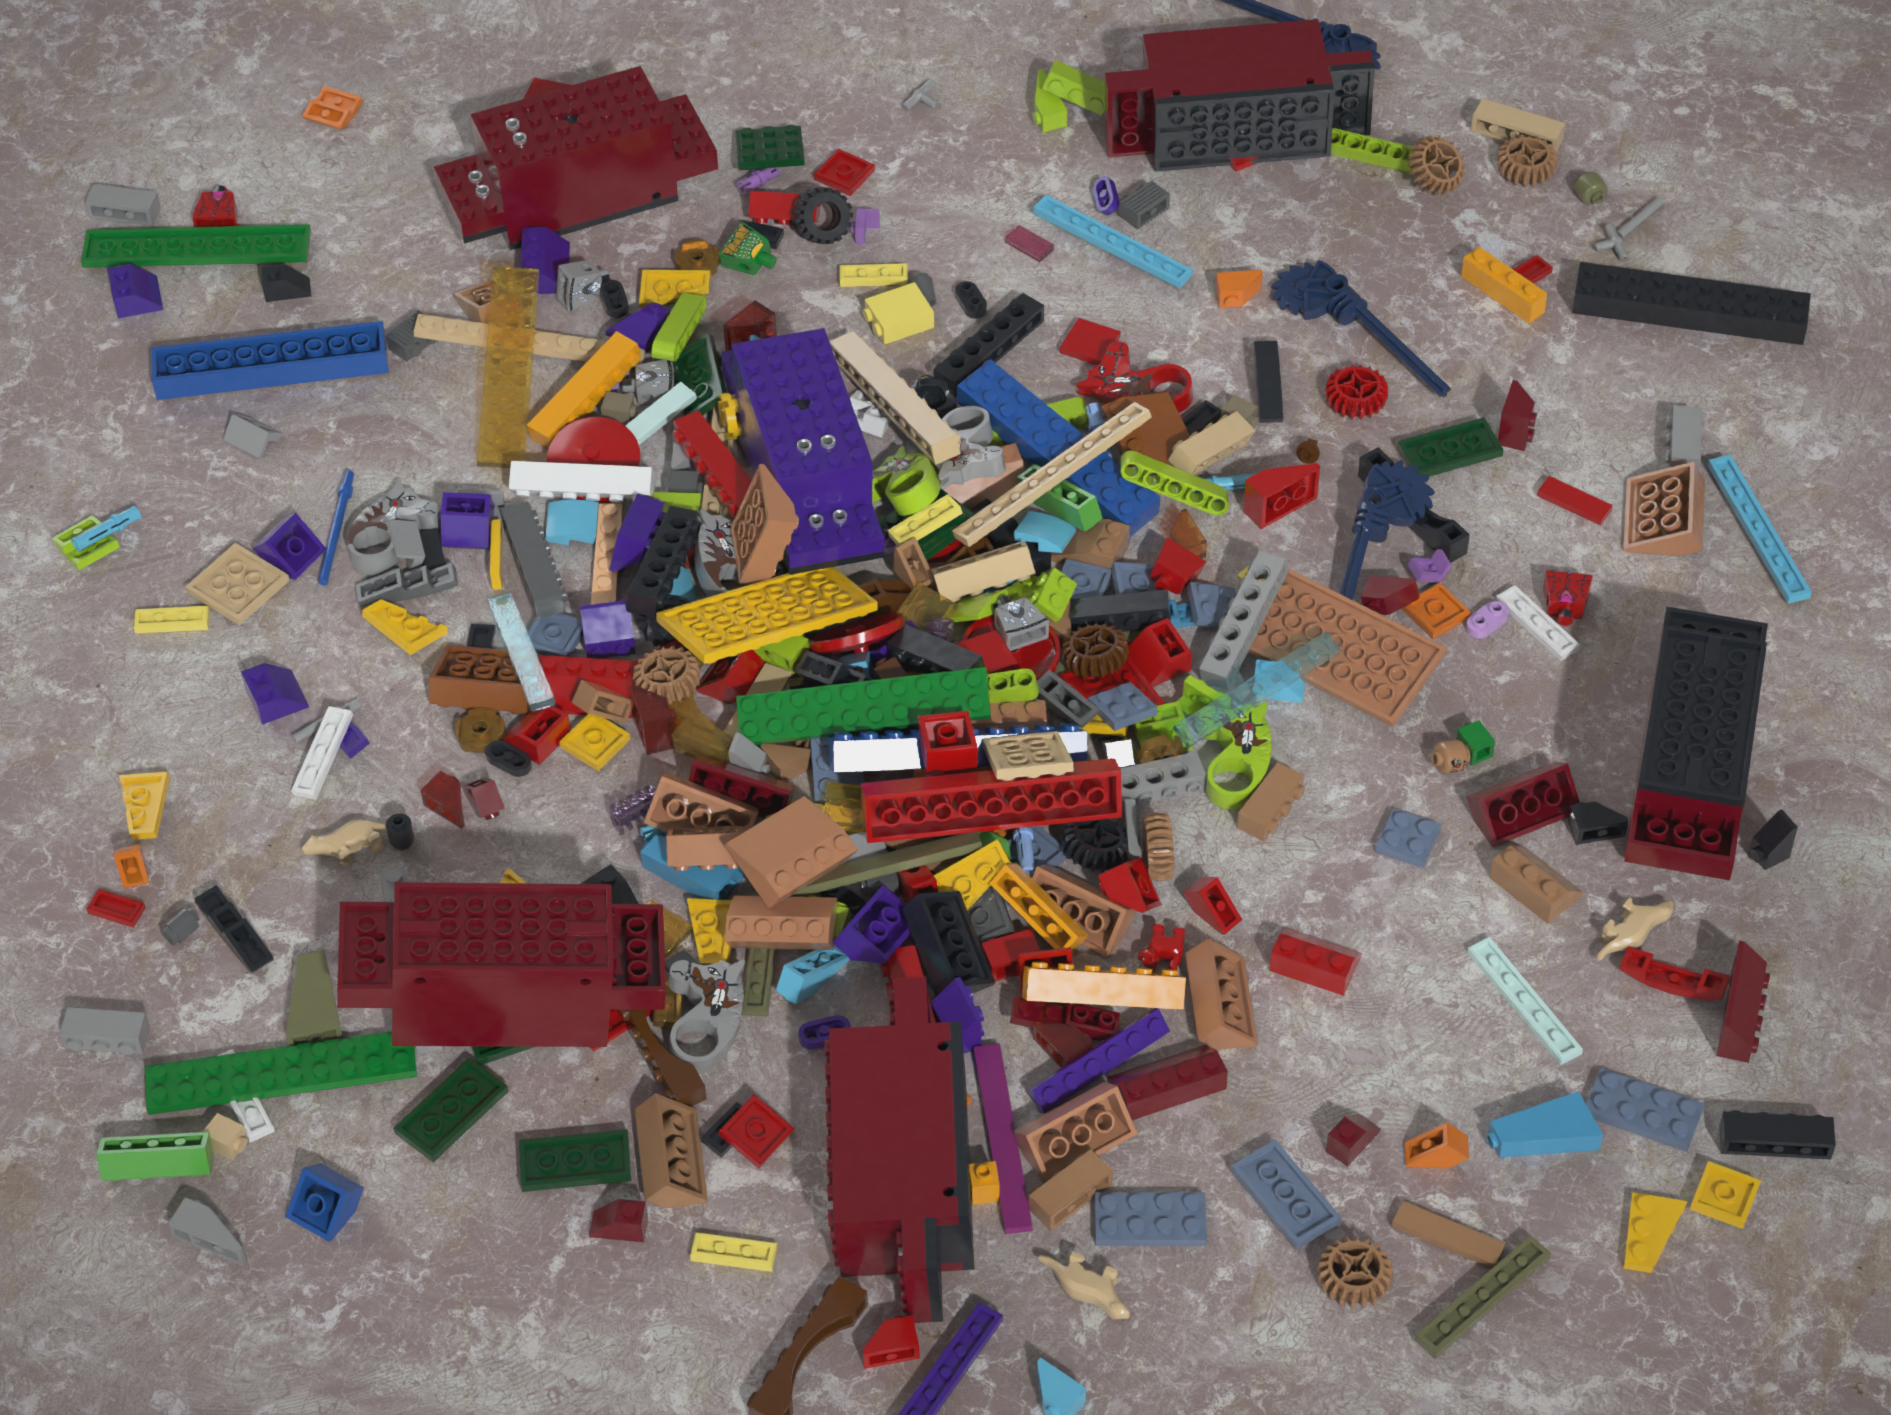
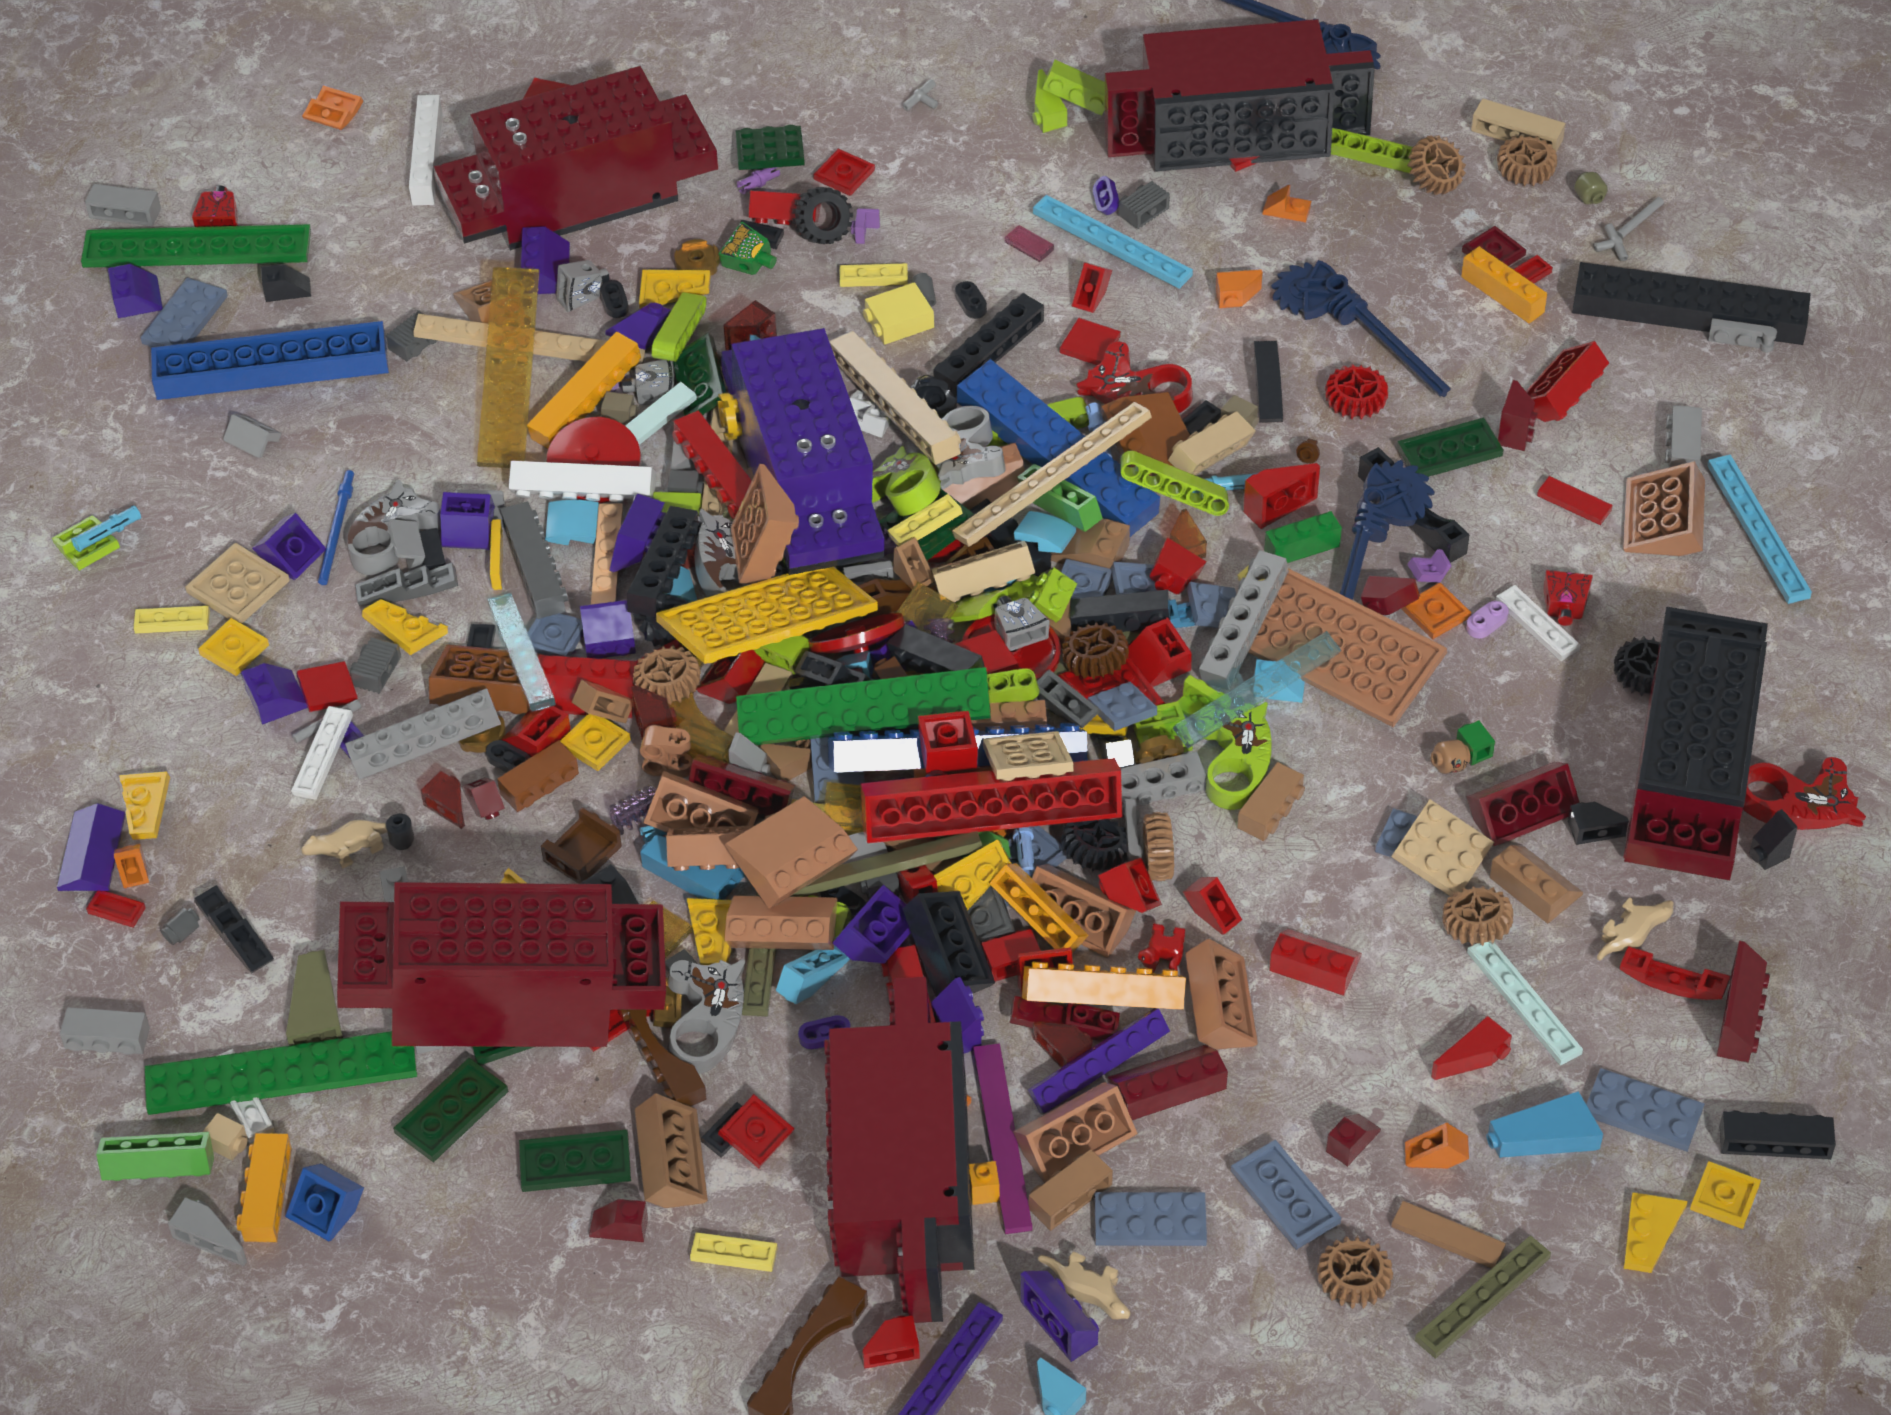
(91, 848): none -> dark purple slope
(184, 314): none -> sand blue plate
(233, 647): none -> yellow plate
(265, 1187): none -> light orange brick
(326, 686): none -> red tile
(375, 664): none -> dark grey brick
(423, 733): none -> light grey brick
(425, 149): none -> white brick
(538, 776): none -> dark orange brick
(582, 847): none -> reddish brown panel
(663, 753): none -> nougat piece
(868, 571): none -> light grey panel
(1058, 1313): none -> dark purple slope
(1091, 287): none -> red slope
(1283, 206): none -> orange slope
(1304, 537): none -> green brick
(1442, 849): none -> tan plate
(1474, 1051): none -> red slope
(1478, 915): none -> medium nougat gear
(1498, 245): none -> dark red tile
(1566, 380): none -> red slope
(1637, 664): none -> black gear
(1743, 334): none -> light grey plate
(1810, 806): none -> red animal

